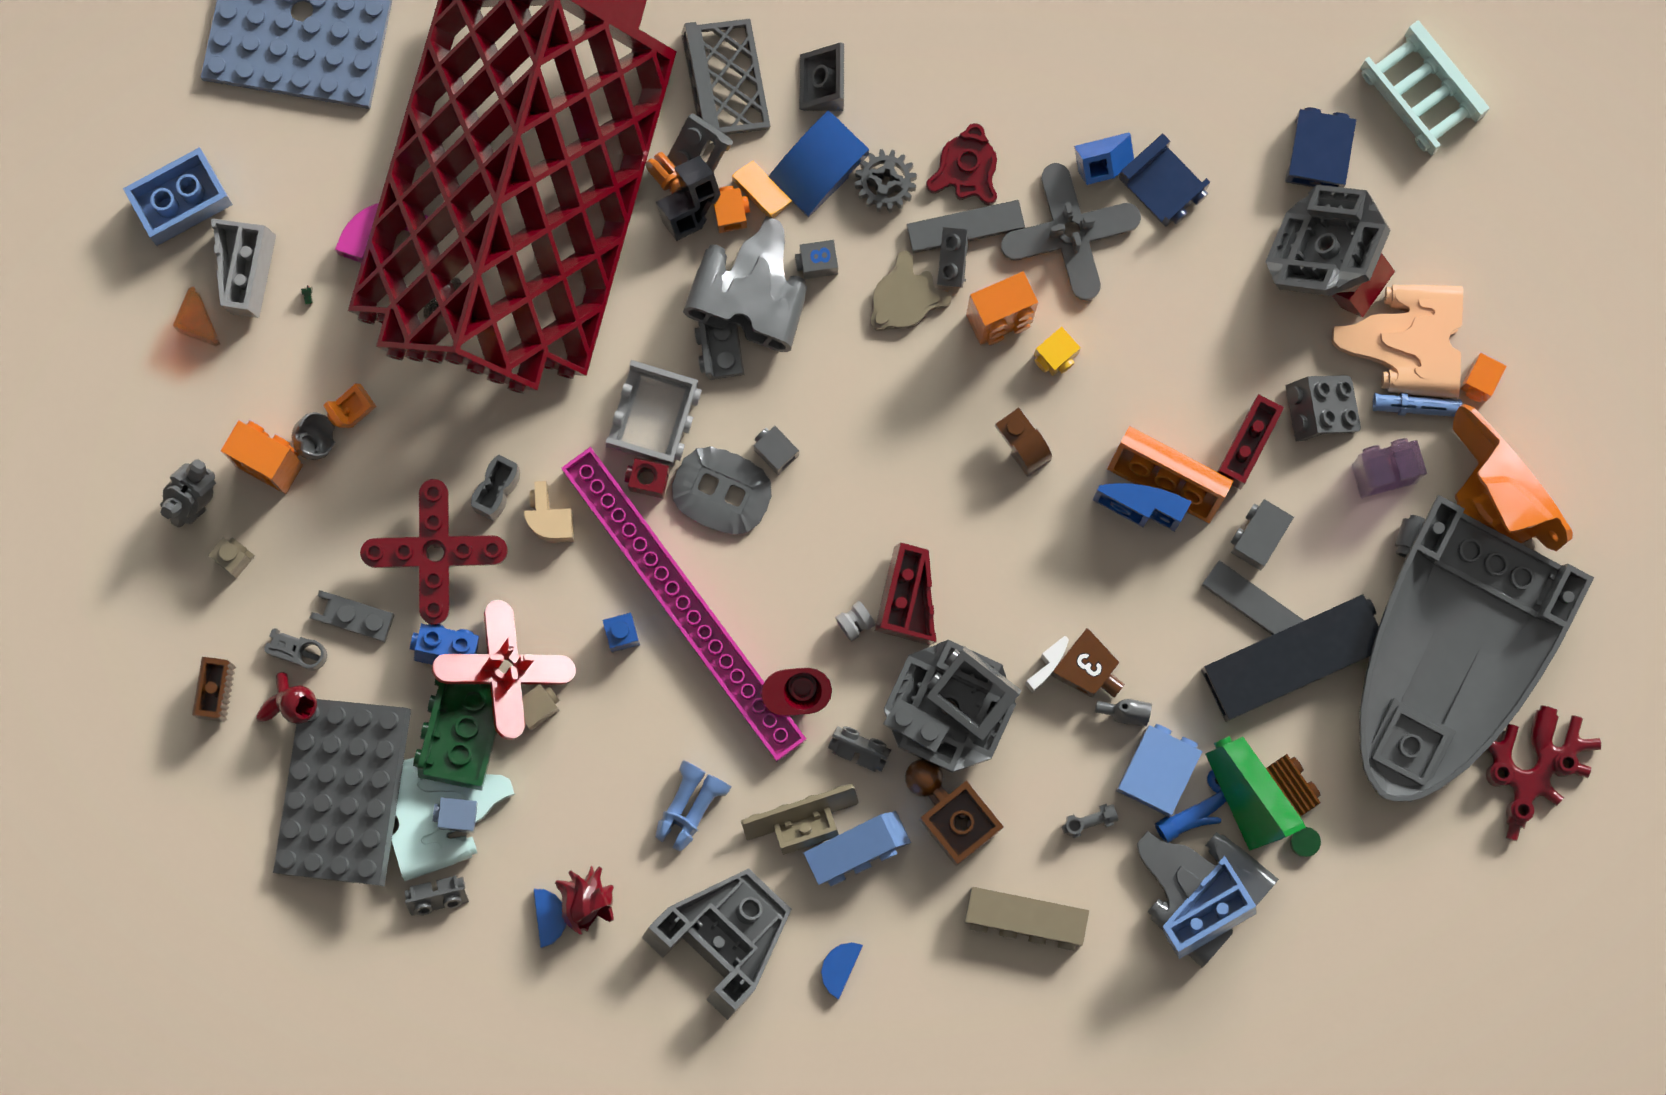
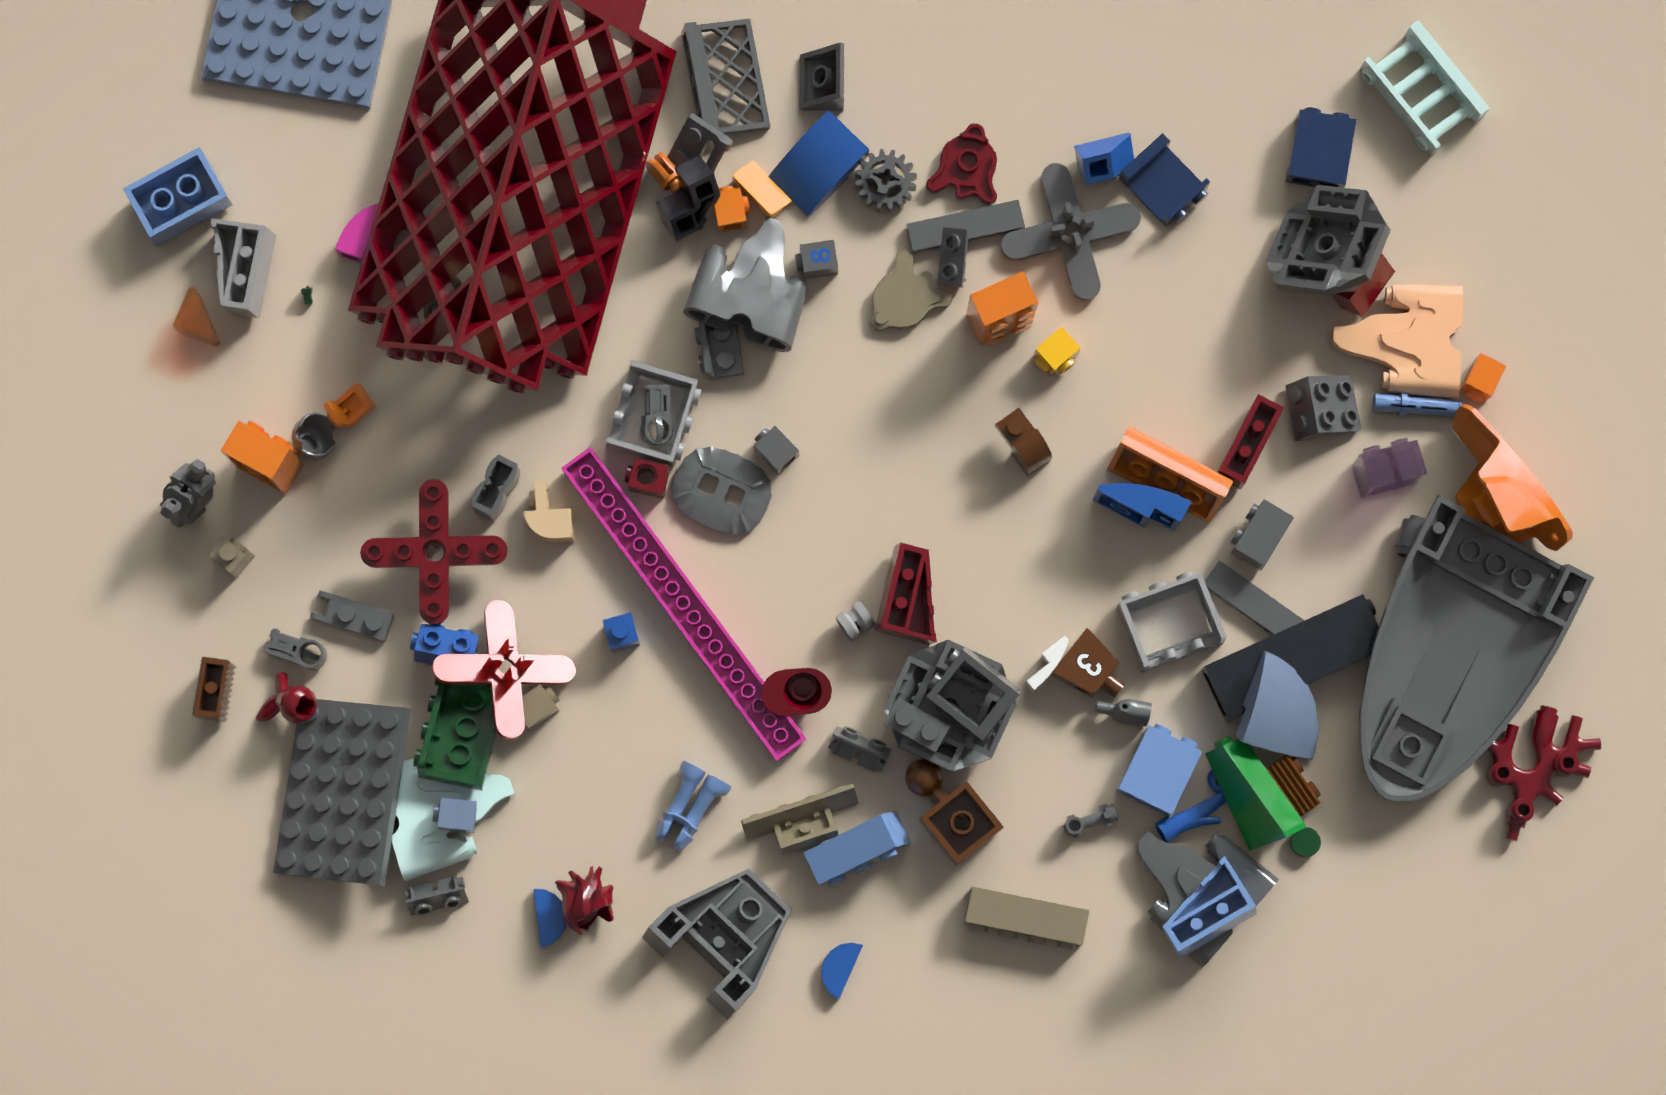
(657, 408): none -> dark grey piece
(1171, 620): none -> window
(1279, 710): none -> sand blue brick

